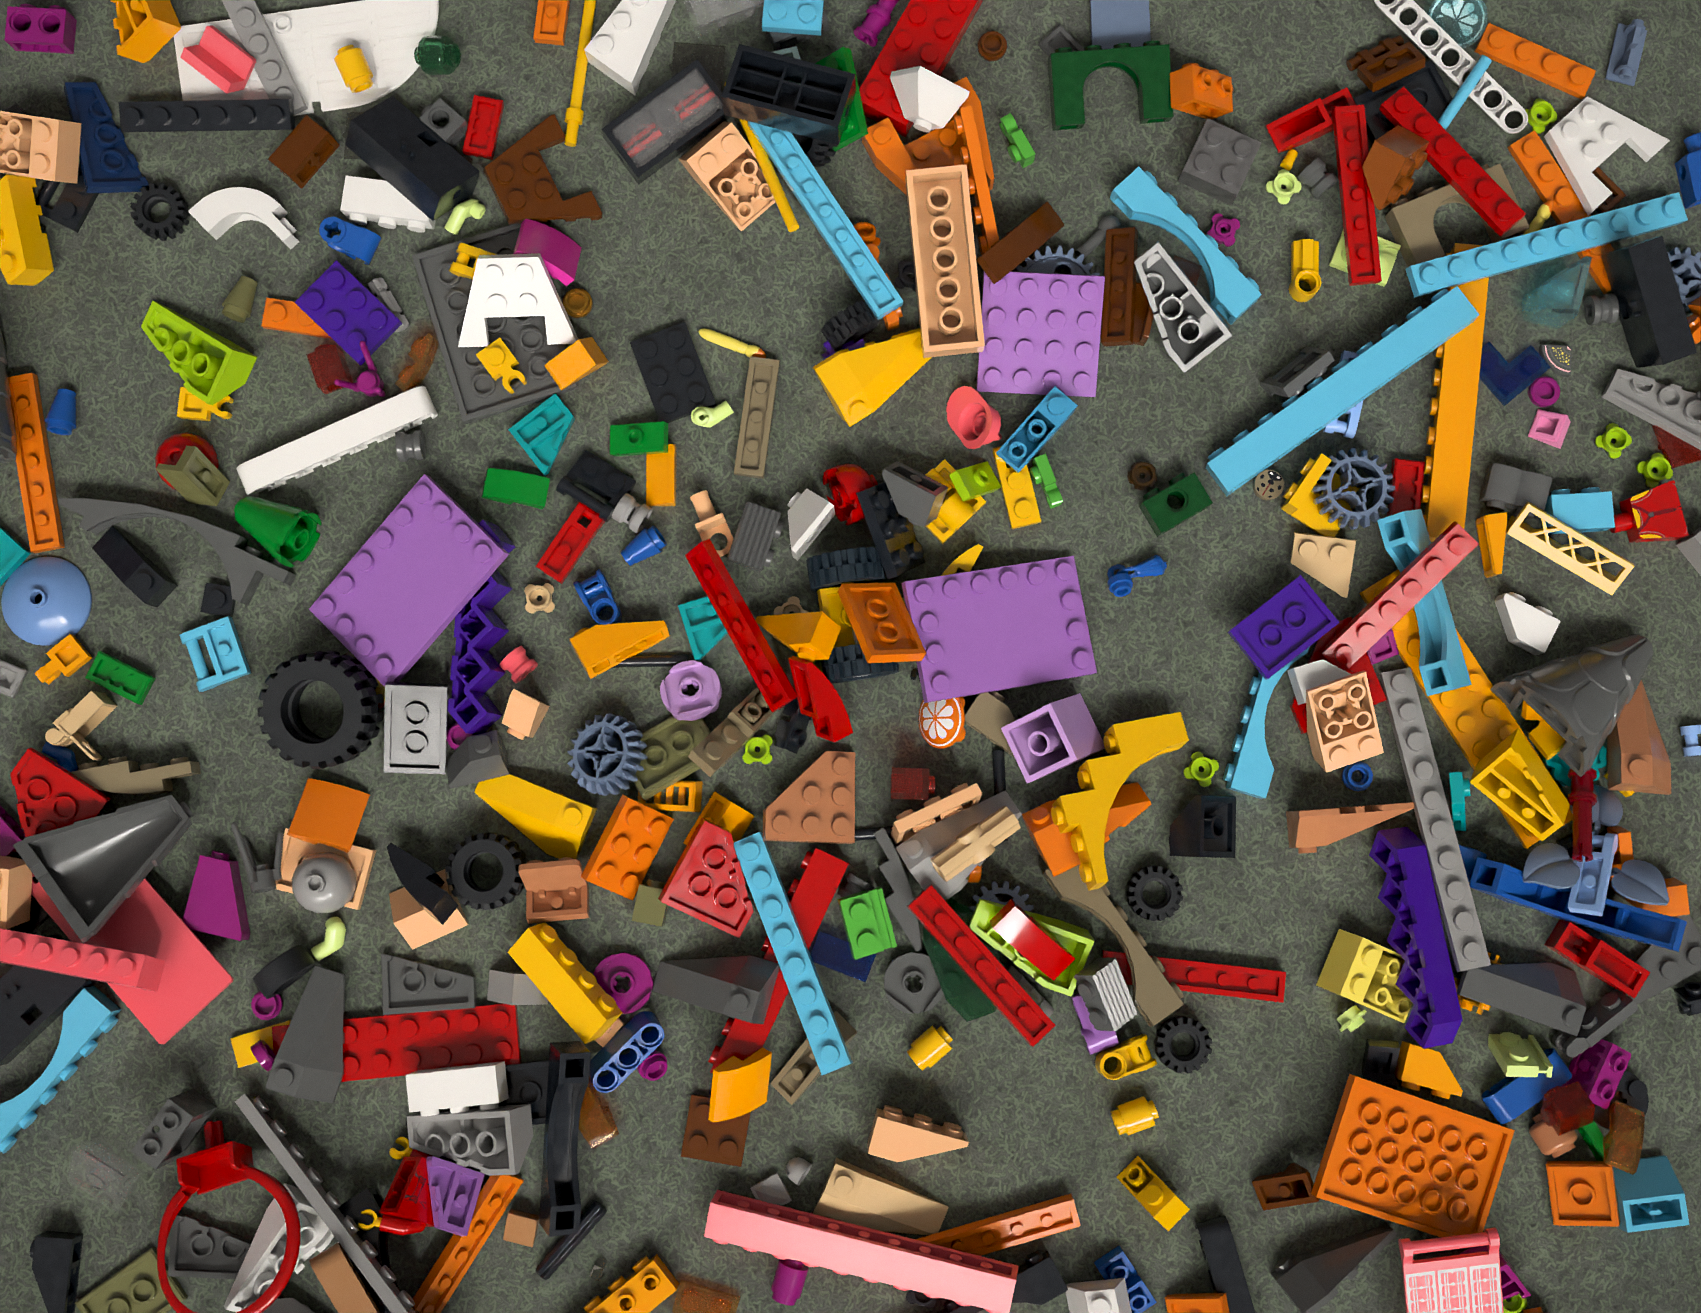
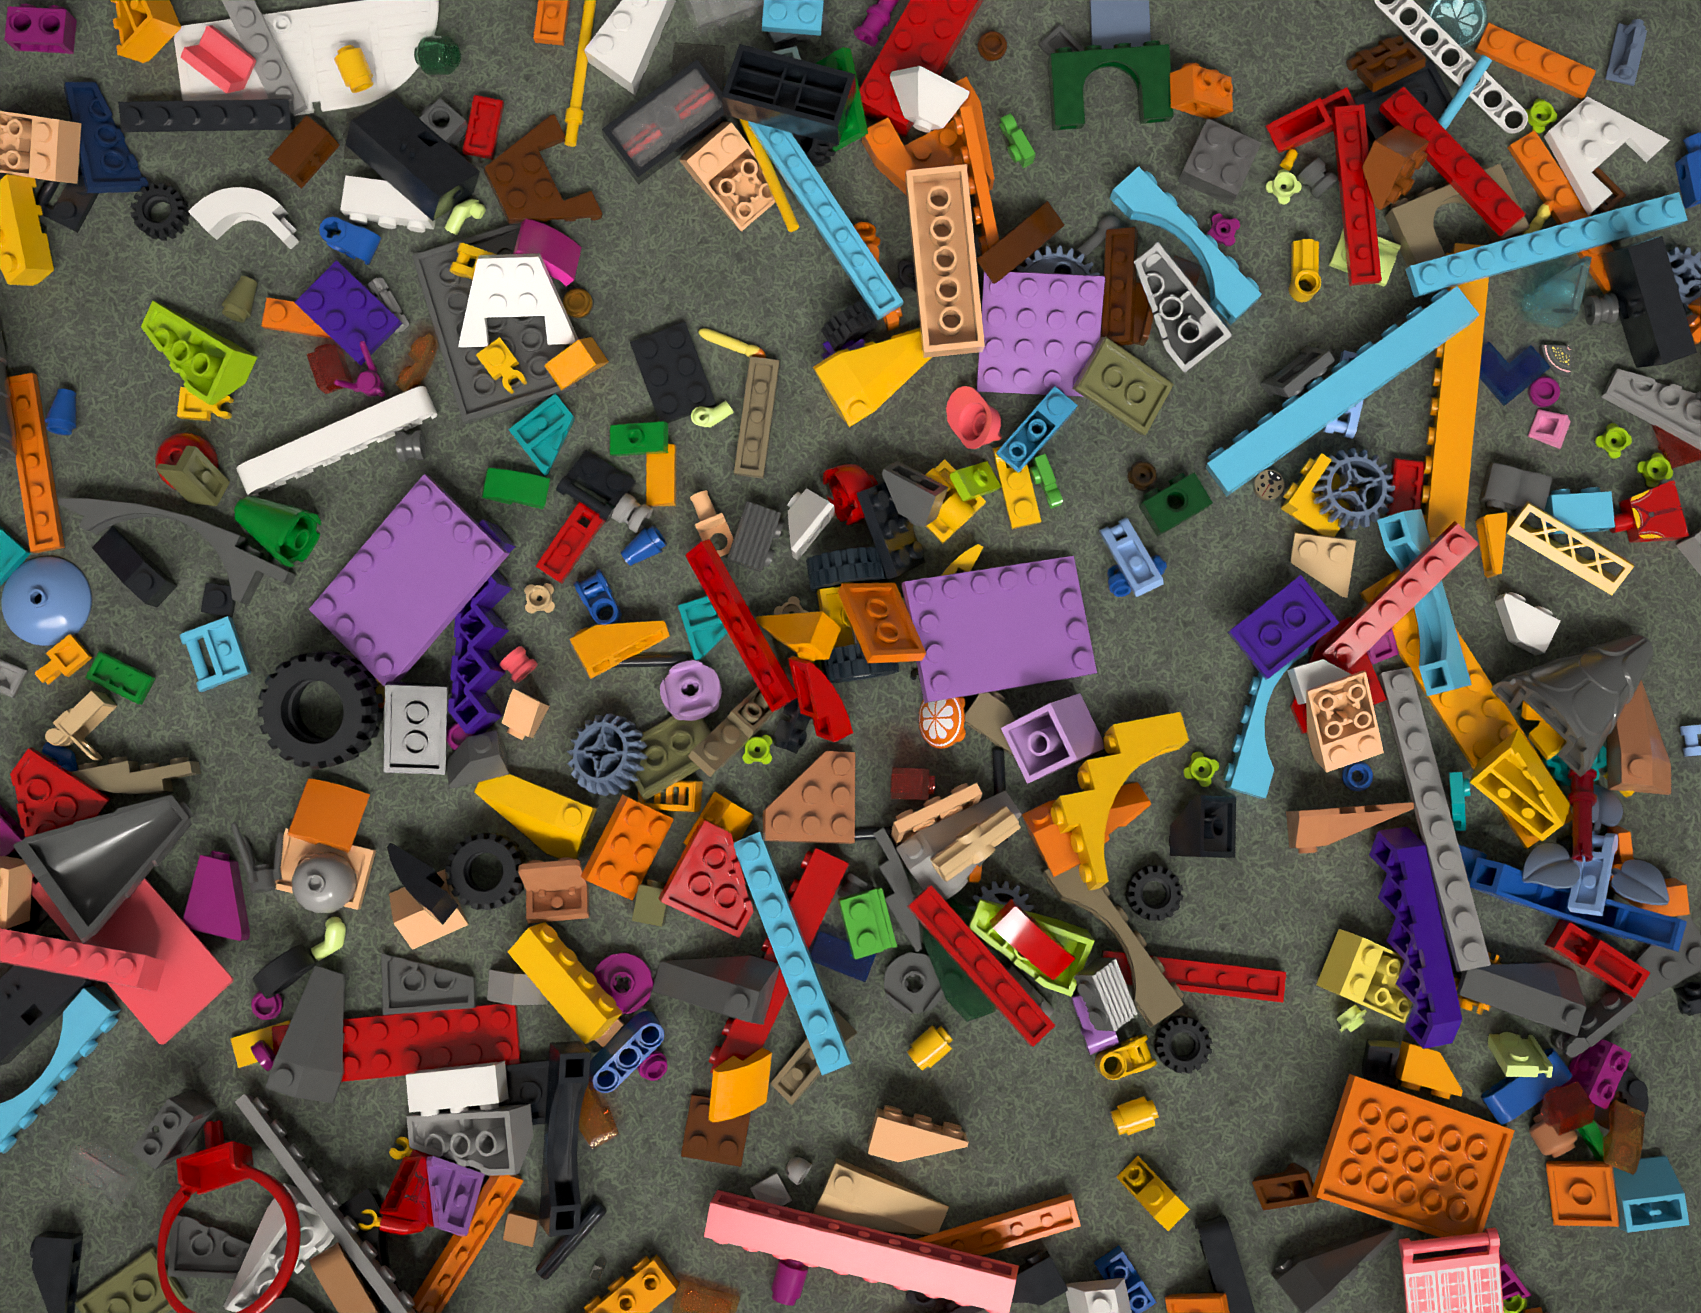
(1123, 386): none -> olive tile
(1132, 557): none -> light blue plate

